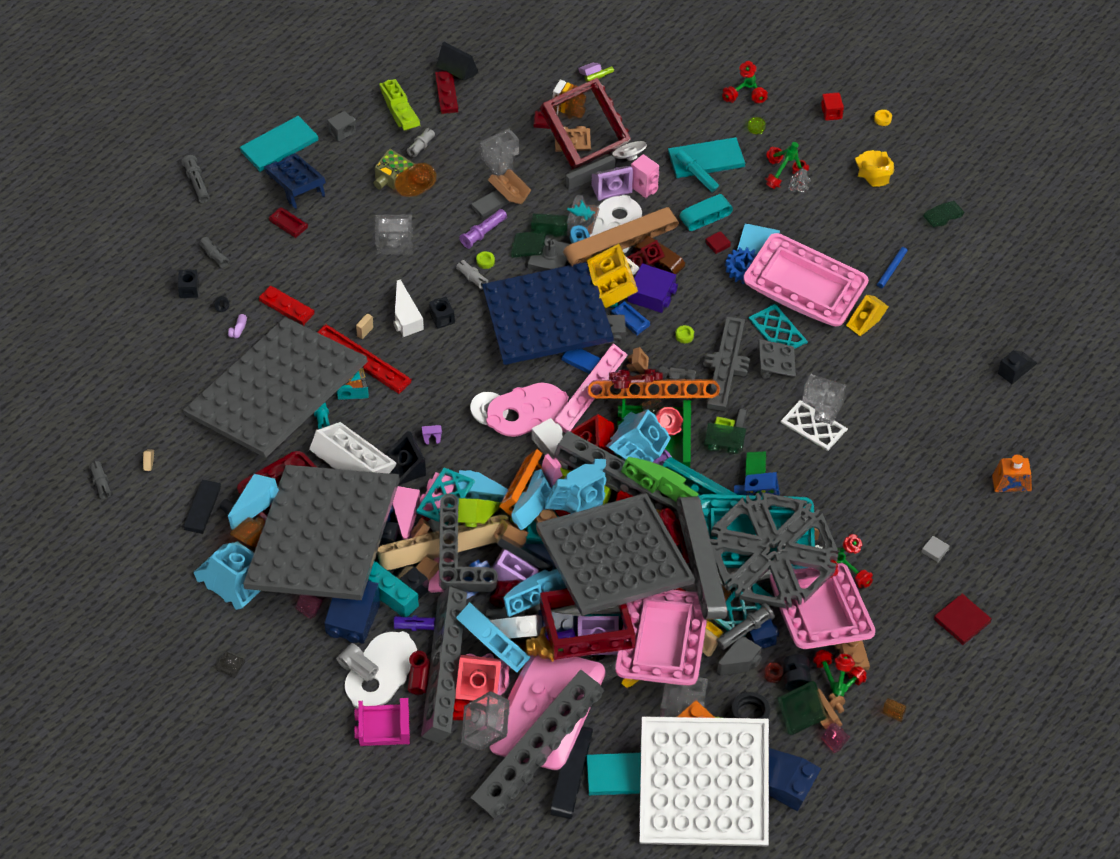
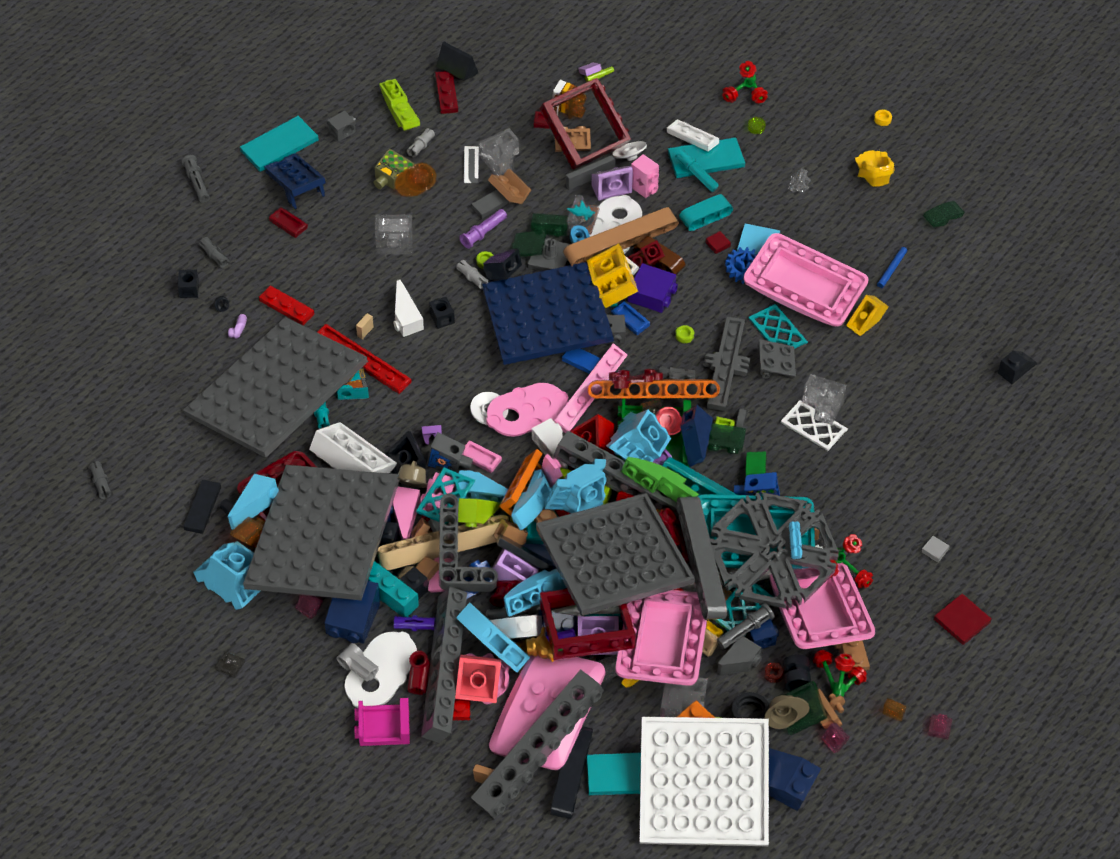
(148, 457): tan tile -> none
(412, 475): none -> dark tan piece
(448, 454): none -> dark grey torso
(471, 156): none -> sticker
(481, 773): none -> medium nougat tile
(482, 457): none -> bright pink tile
(485, 721): clear brick -> none
(502, 265): none -> black slope
(638, 361): medium nougat tile -> none
(692, 135): none -> white tile
(695, 431): none -> dark blue slope
(775, 155): plant -> none
(785, 711): none -> dark tan piece
(795, 540): none -> medium azure axle
(832, 106): red brick -> none
(940, 726): none -> clear pink tile
(1012, 475): orange torso -> none

